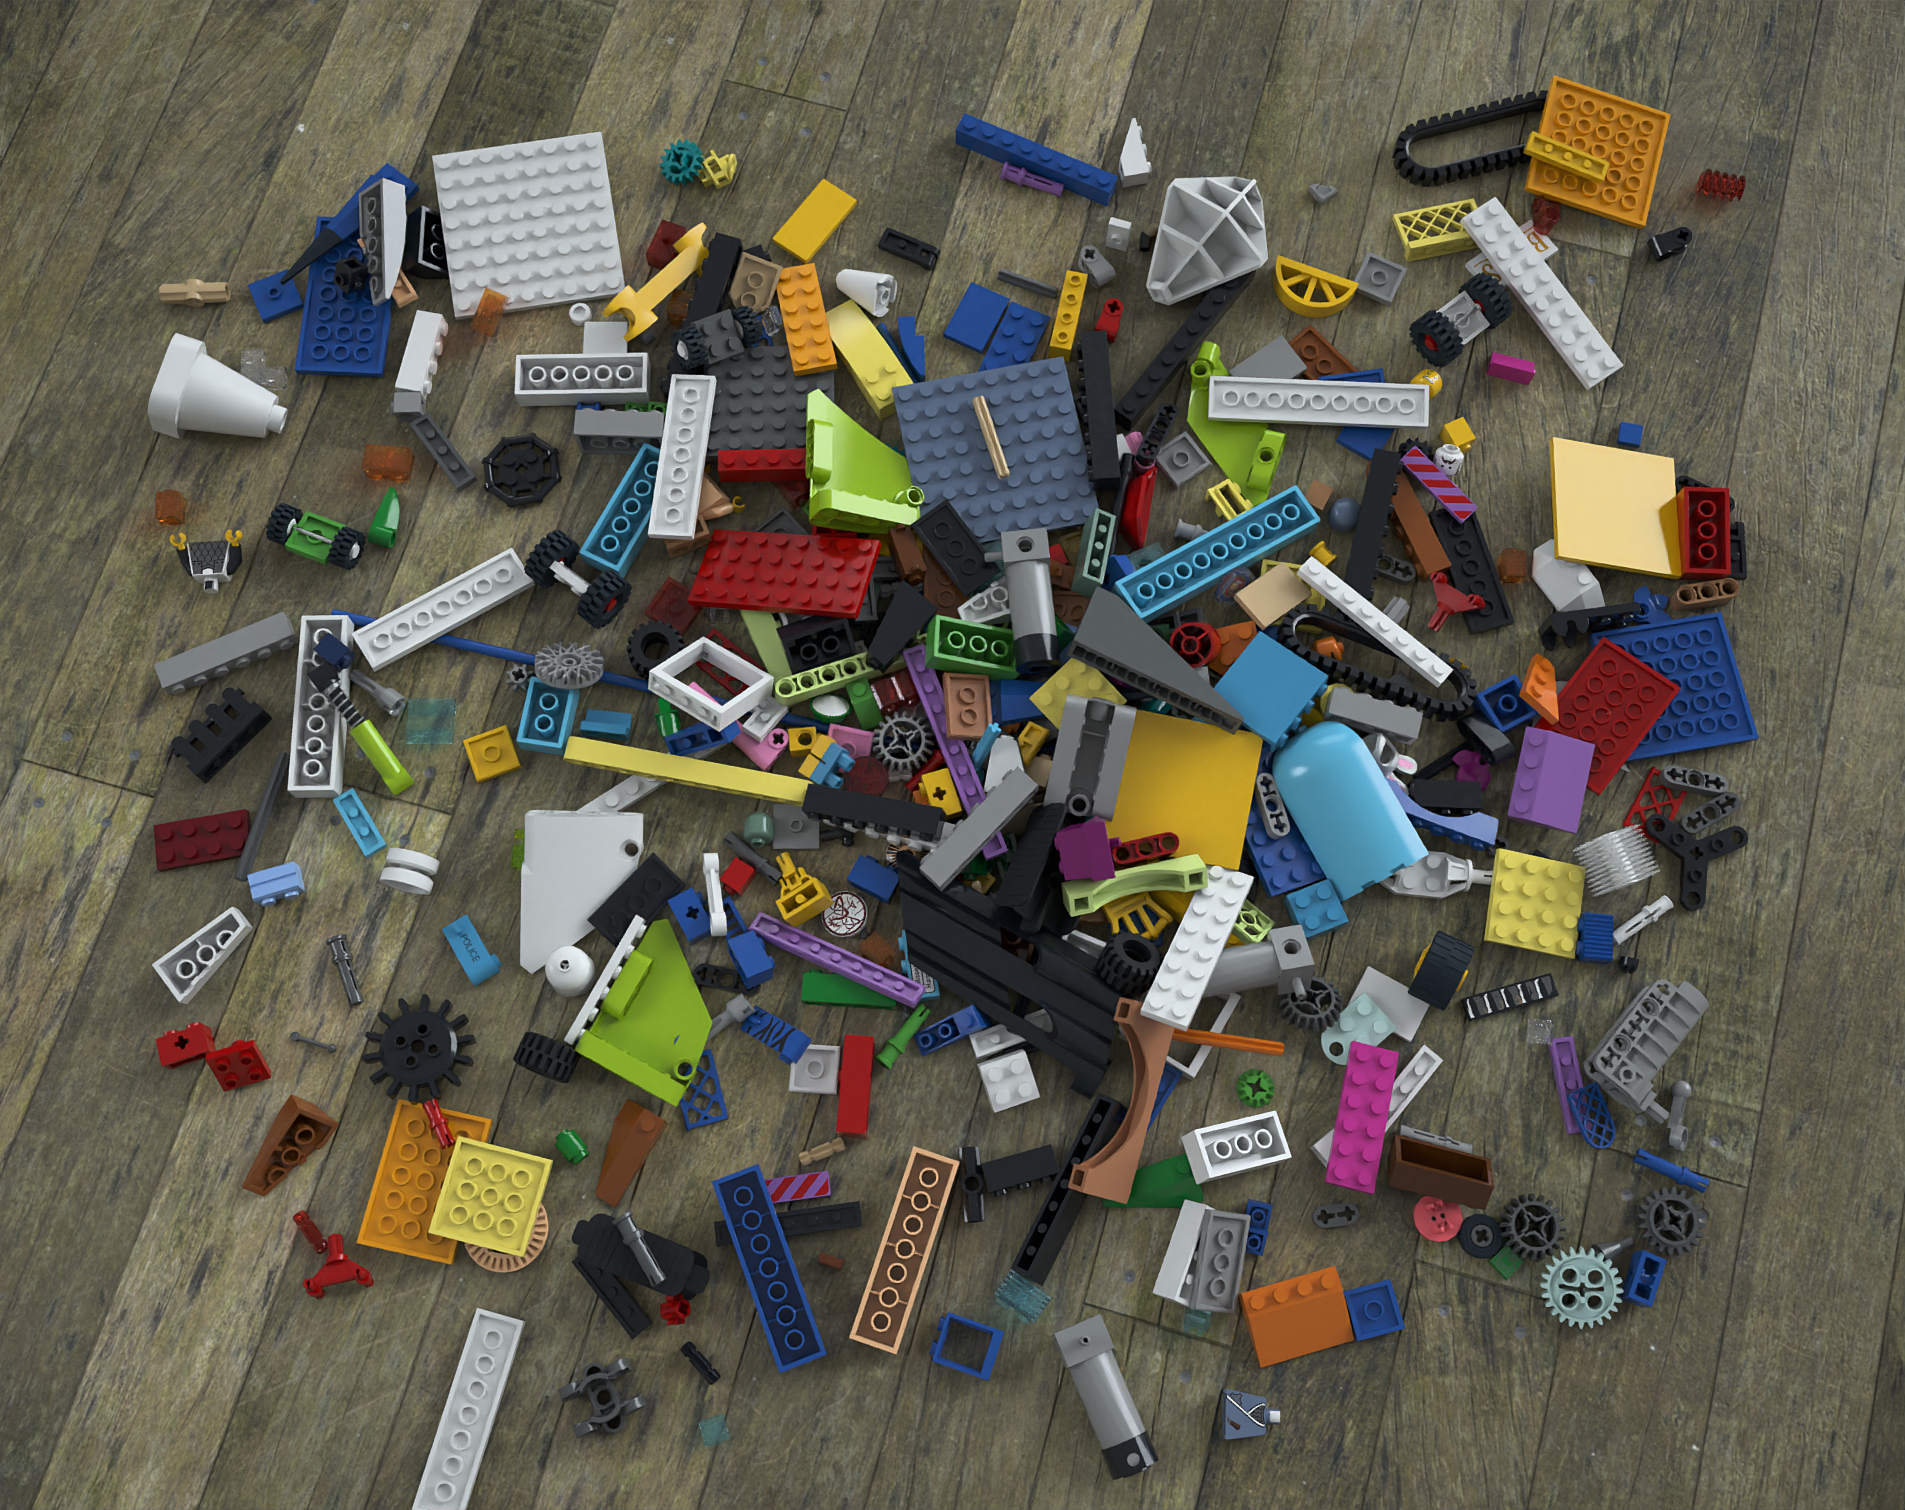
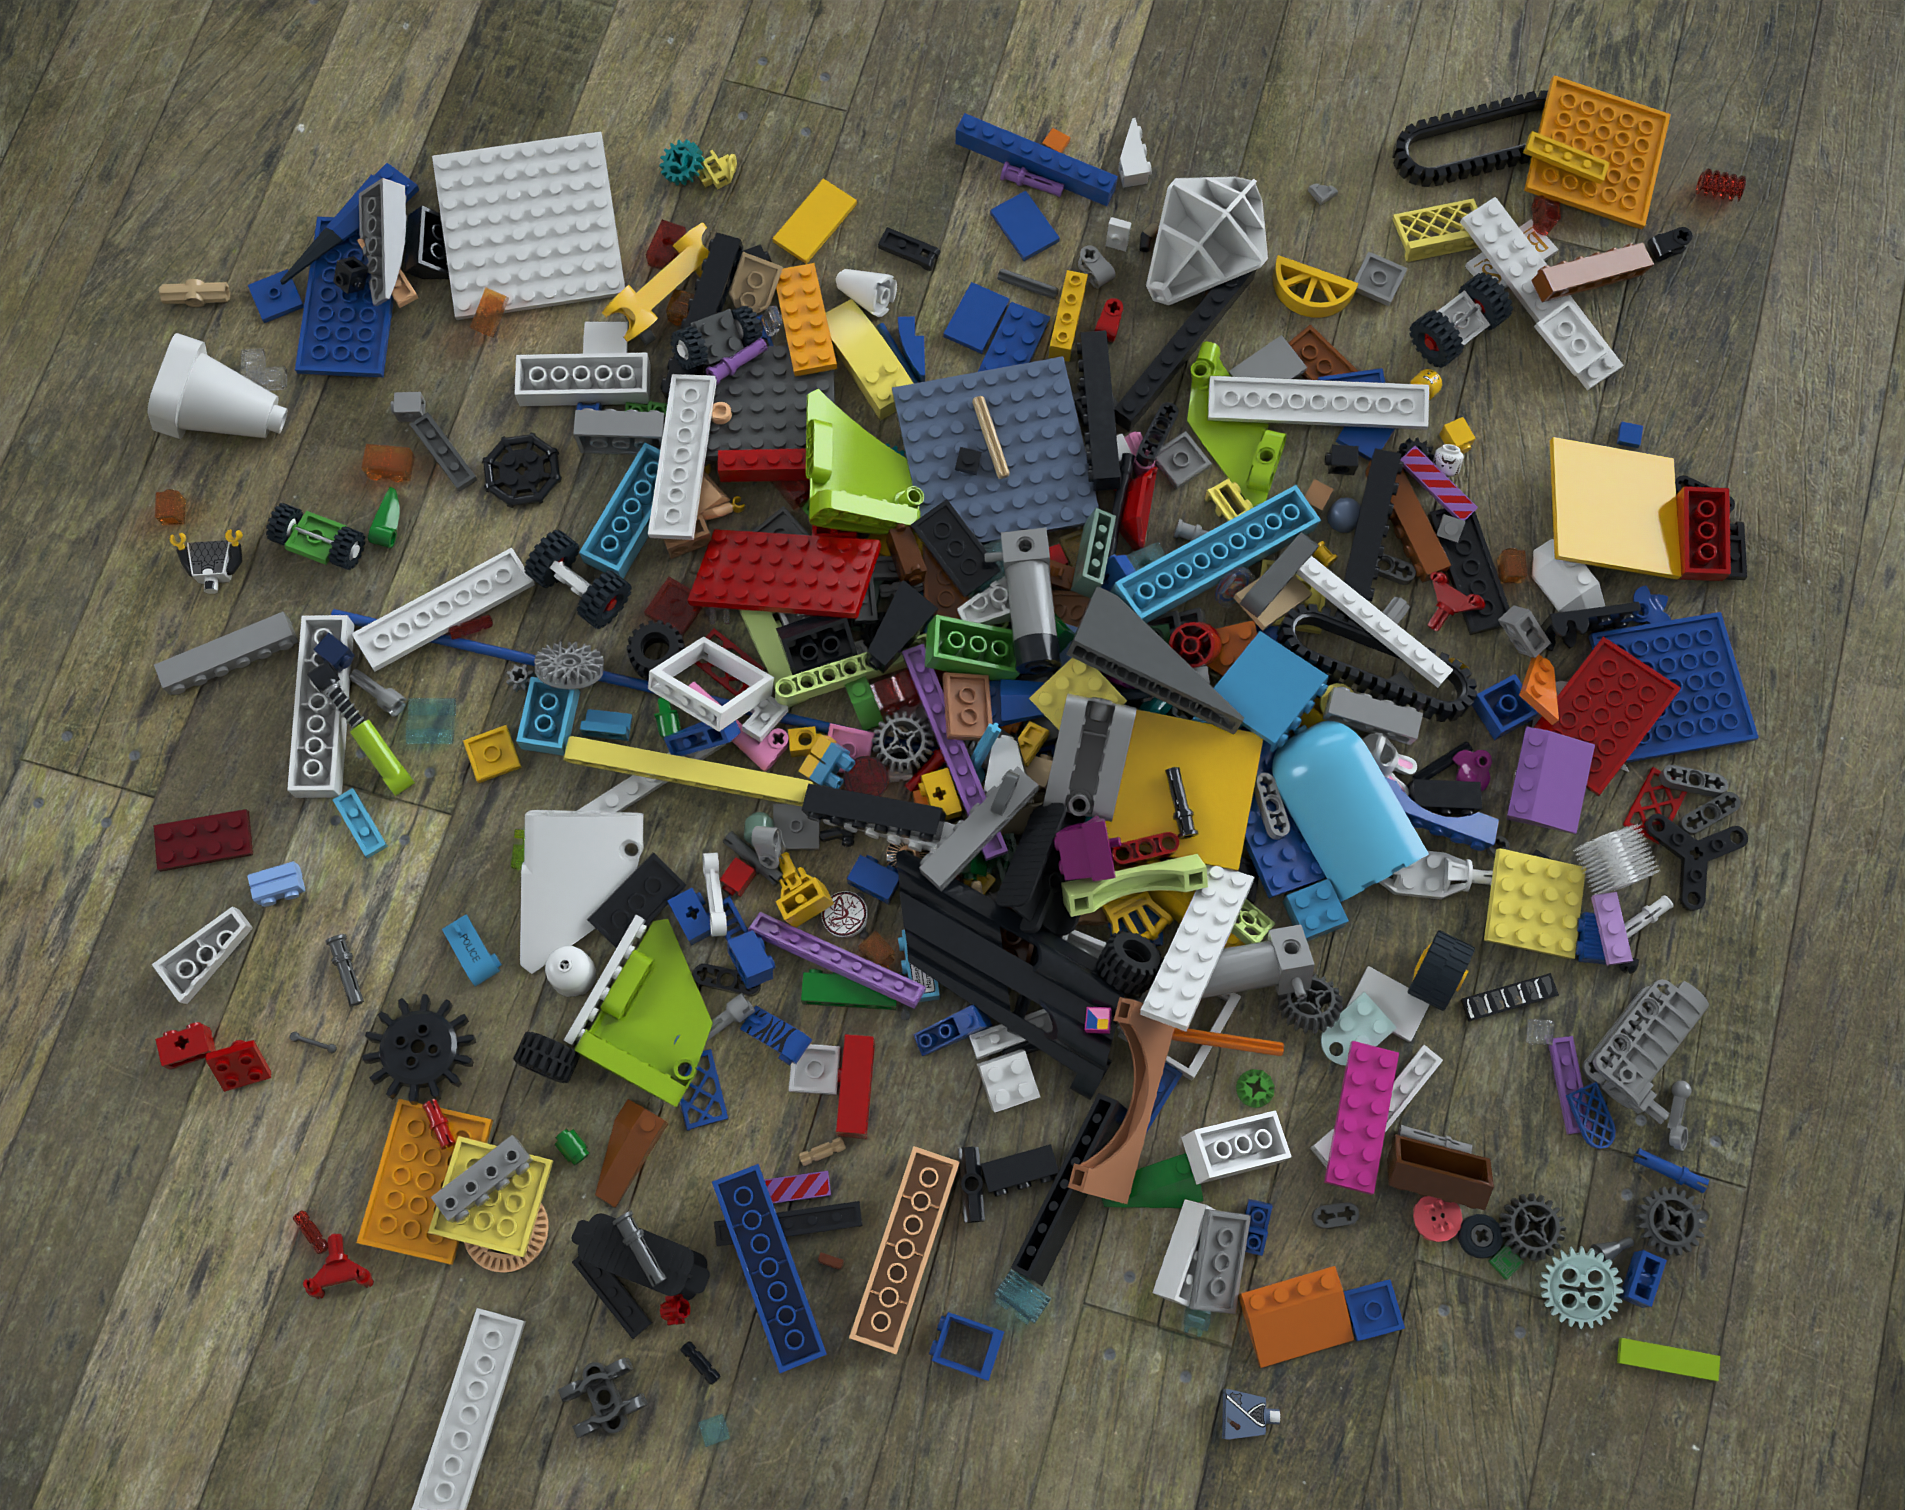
(229, 742): black fence -> none
(262, 817): dark grey axle -> none
(292, 1137): dark orange wedge -> none
(409, 871): white wheel -> none
(422, 353): white brick -> none
(470, 627): none -> clear red axle
(482, 1179): none -> light grey brick
(580, 313): white tile -> none
(721, 413): none -> light nougat tile
(729, 365): none -> medium lavender pin
(768, 845): none -> light grey piece
(830, 707): white piece -> none
(896, 1045): bright green pin -> none
(968, 461): none -> black plate
(1005, 793): none -> dark grey beam
(1024, 225): none -> blue tile
(1056, 140): none -> orange tile
(1098, 1020): none -> tile
(1106, 1398): light grey piece -> none
(1182, 814): none -> black pin
(1278, 575): none -> dark grey beam
(1329, 647): orange head -> none
(1342, 459): none -> black brick
(1450, 528): none -> light grey plate
(1485, 738): black beam -> none
(1510, 368): dark pink panel -> none
(1524, 631): none -> light grey brick
(1571, 338): none -> white plate
(1592, 272): none -> brick
(1611, 928): none -> lavender plate
(1668, 1359): none -> lime tile
(1712, 589): medium nougat beam -> none

